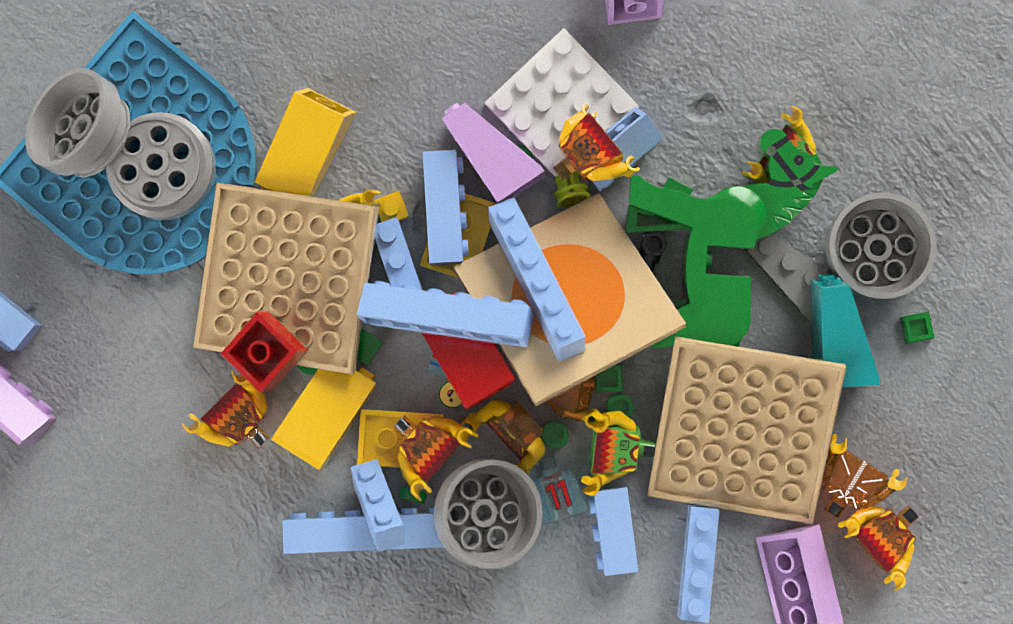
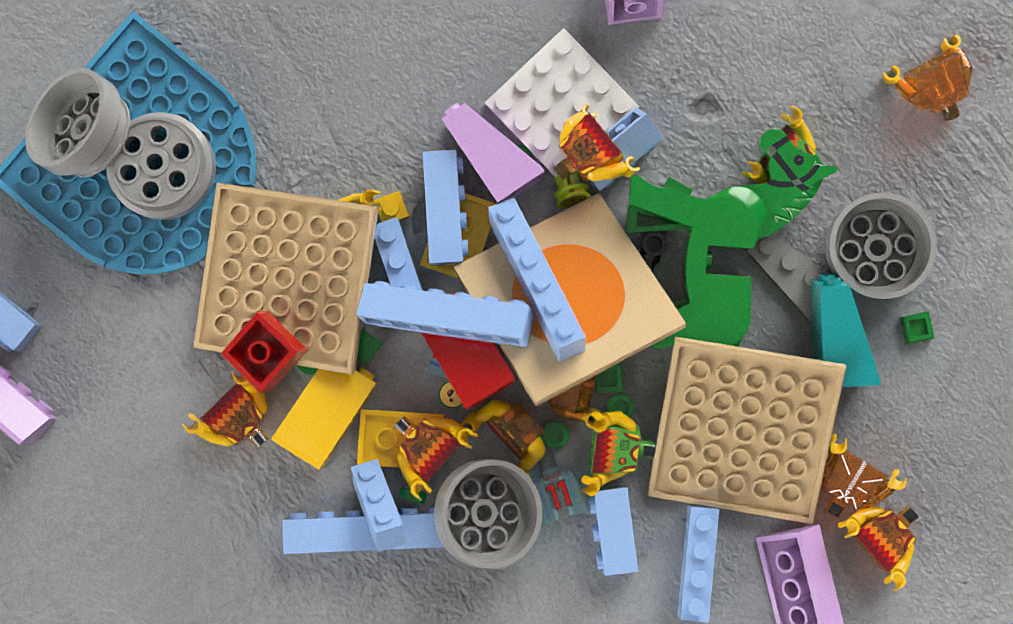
(304, 144): yellow slope -> none
(937, 82): none -> clear orange torso

